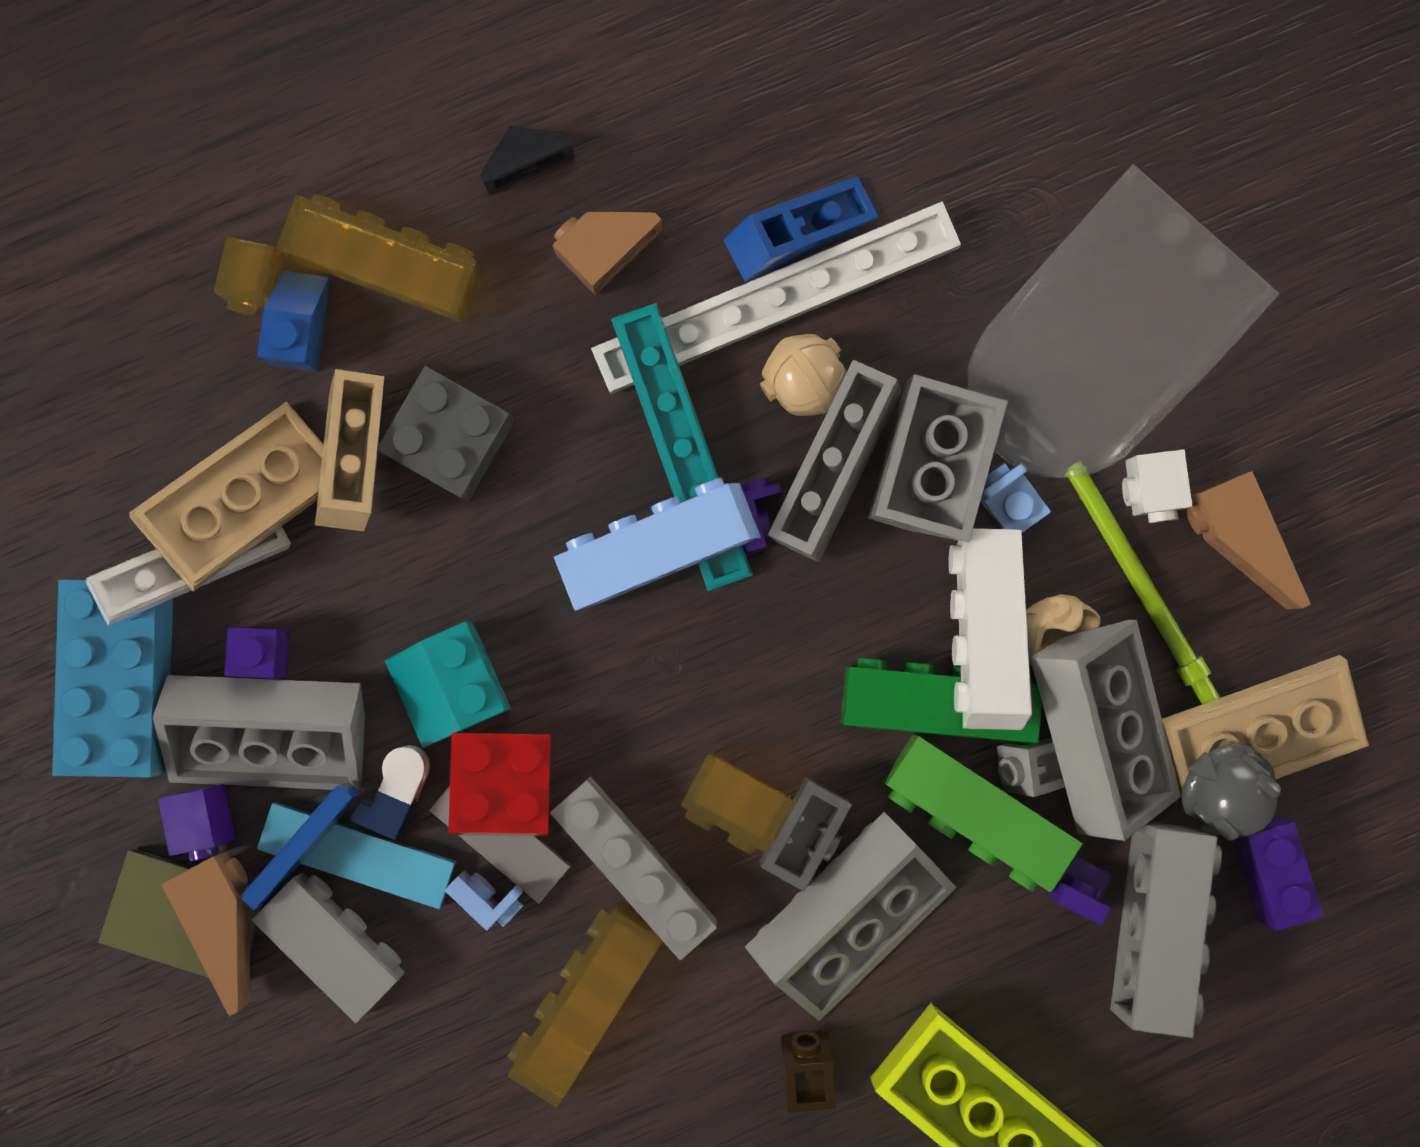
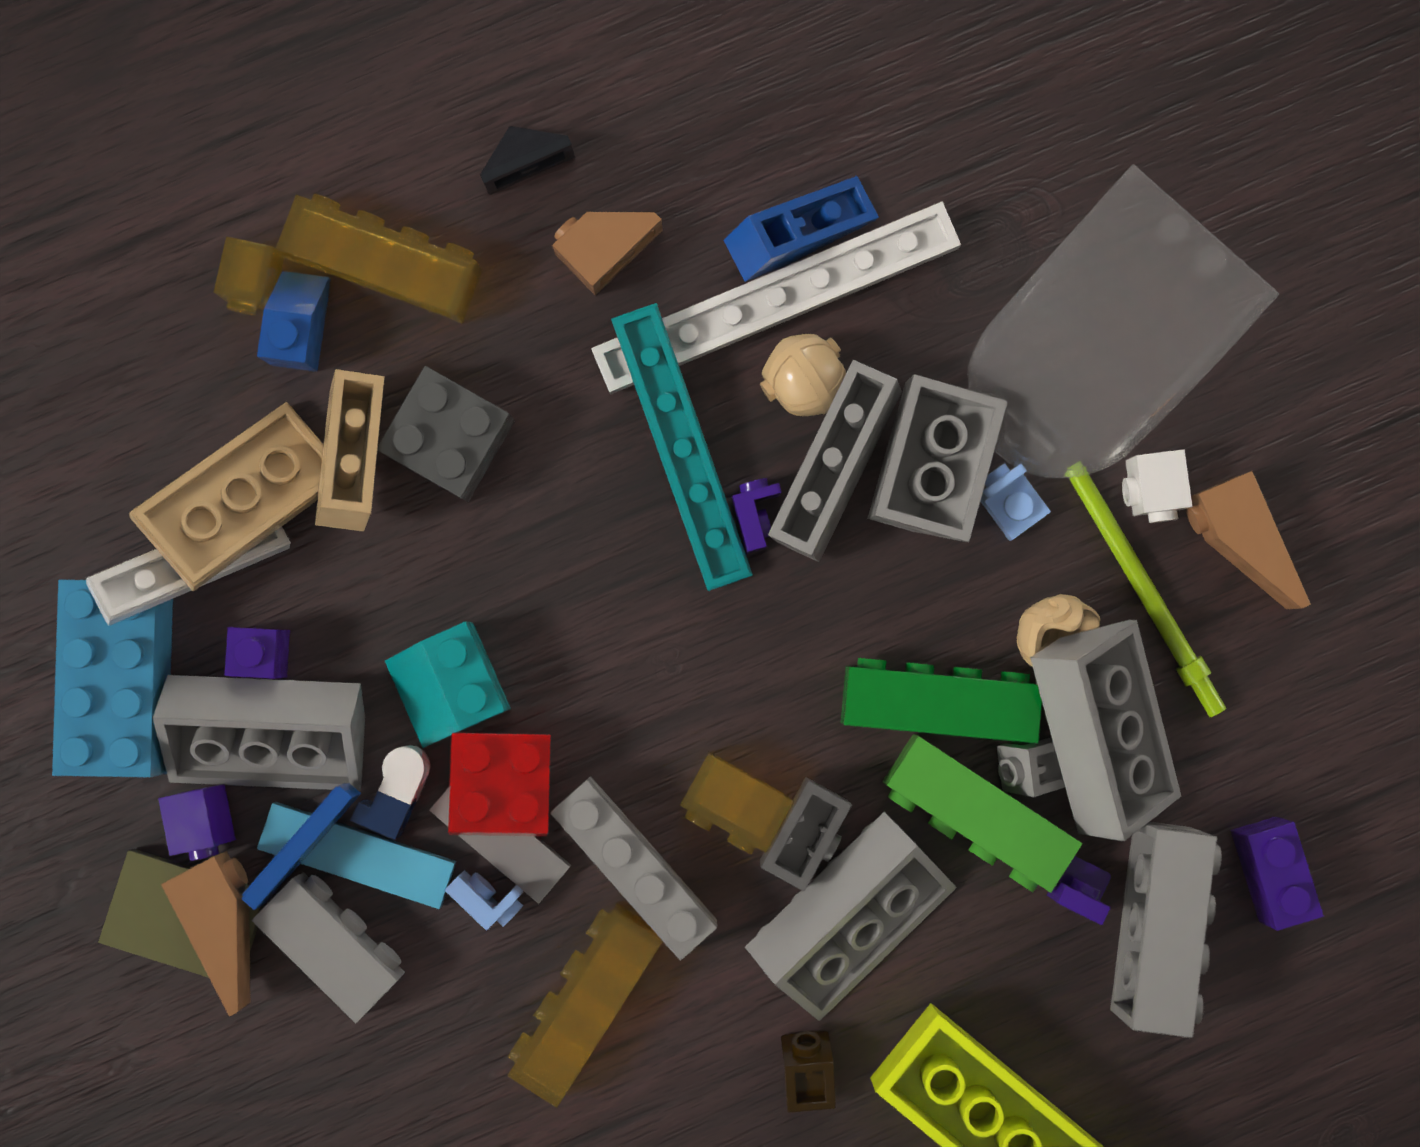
(656, 545): light blue brick -> none
(991, 630): white brick -> none
(1231, 792): dark grey helmet -> none
(1286, 720): tan tile -> none

